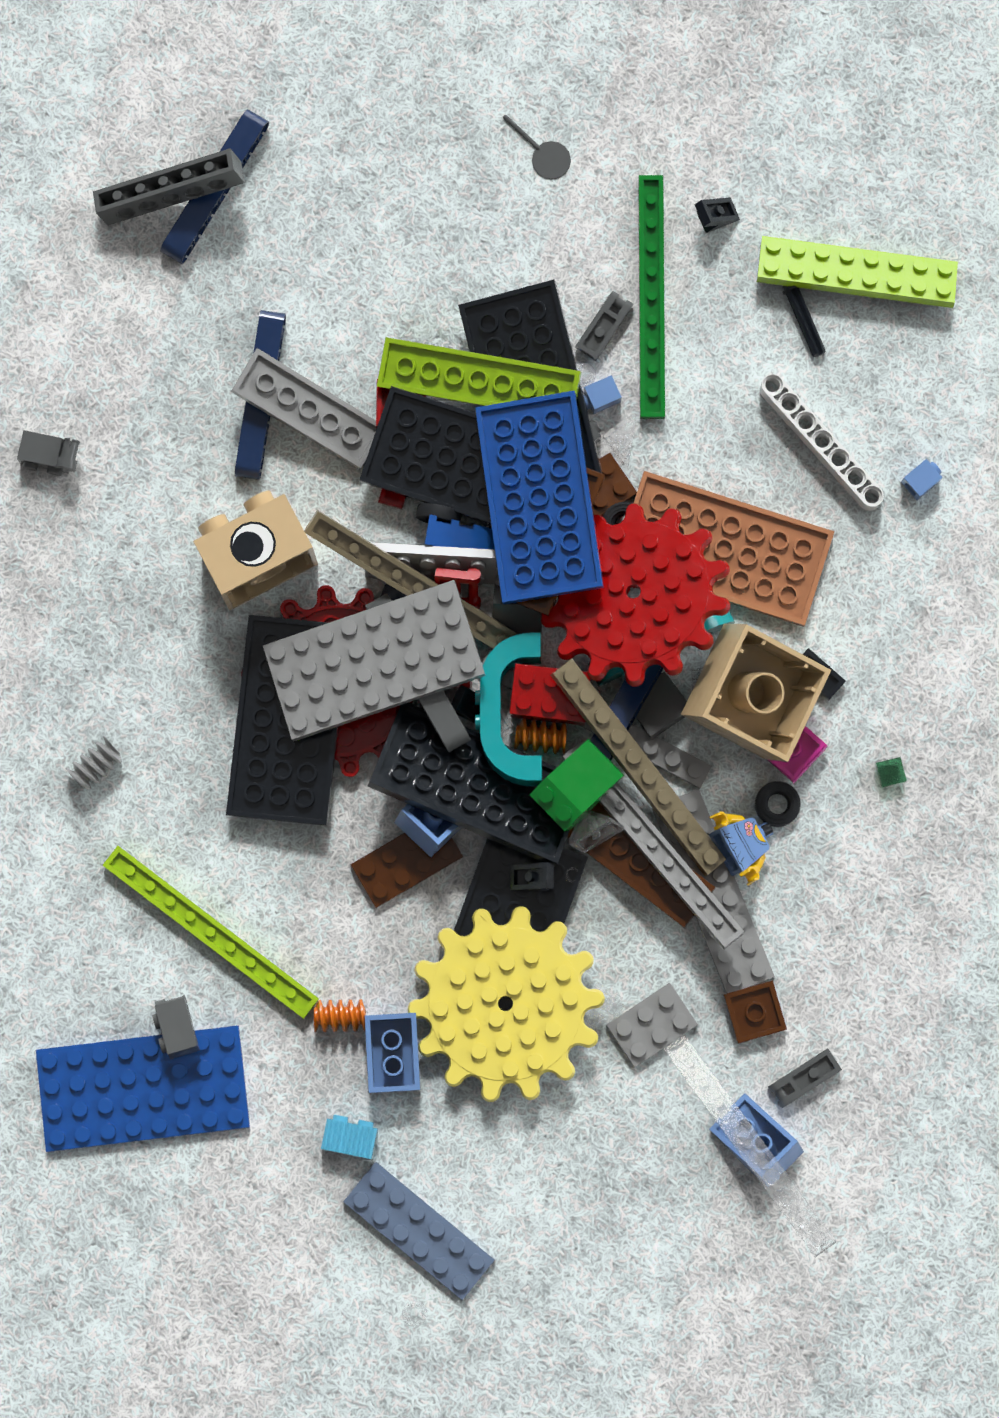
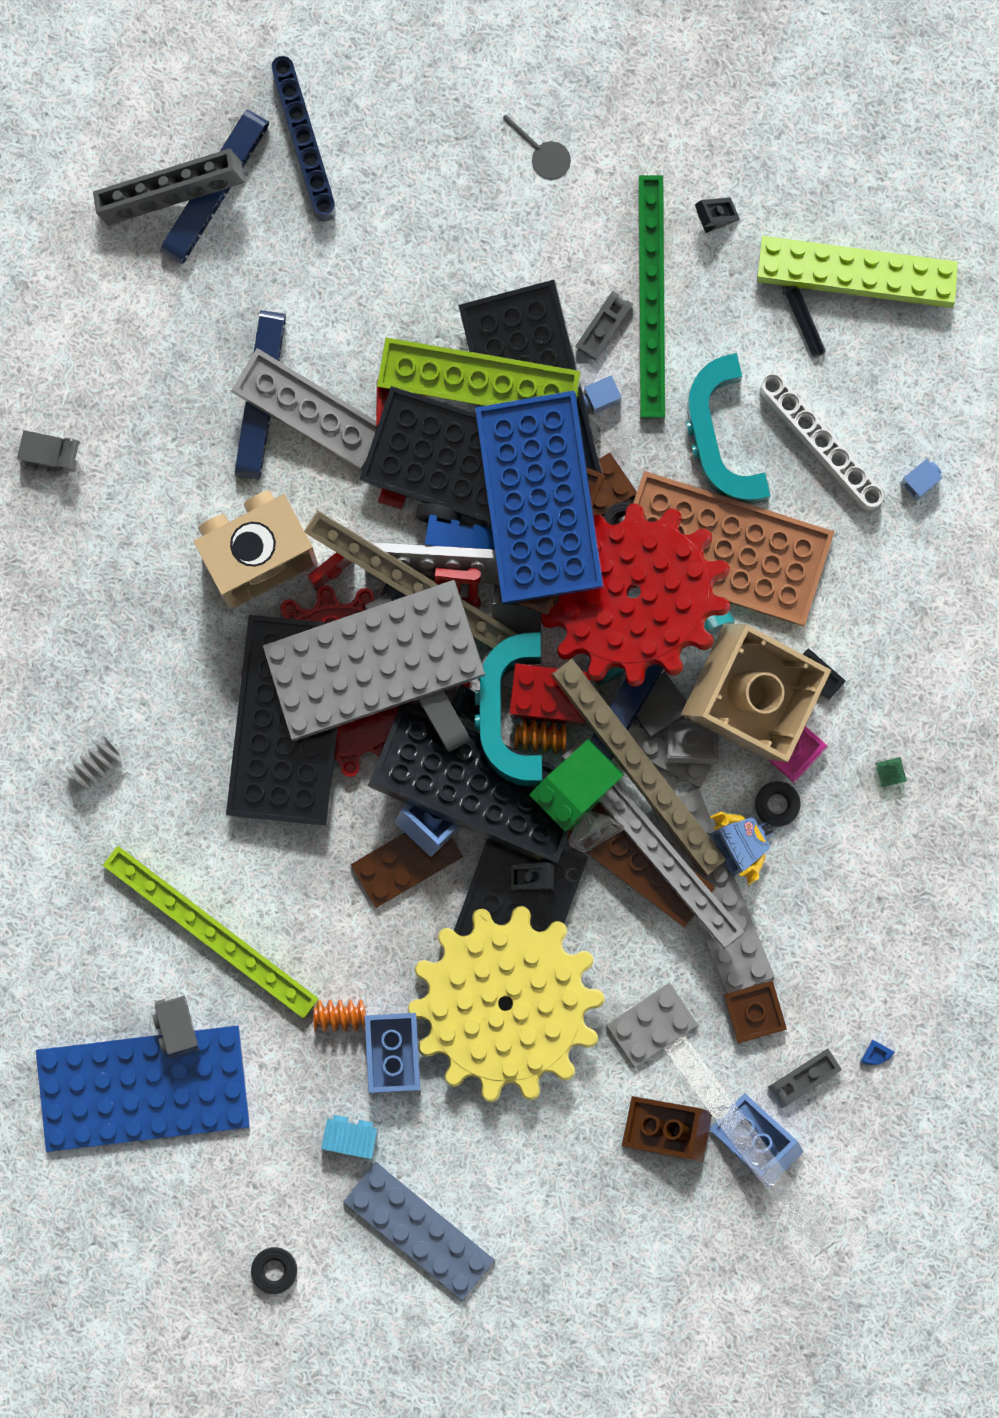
(258, 1265): none -> black tyre
(303, 127): none -> dark blue beam
(328, 570): none -> red plate
(667, 1129): none -> reddish brown slope
(691, 743): none -> light grey plate
(714, 375): none -> teal arch
(876, 1054): none -> blue tile

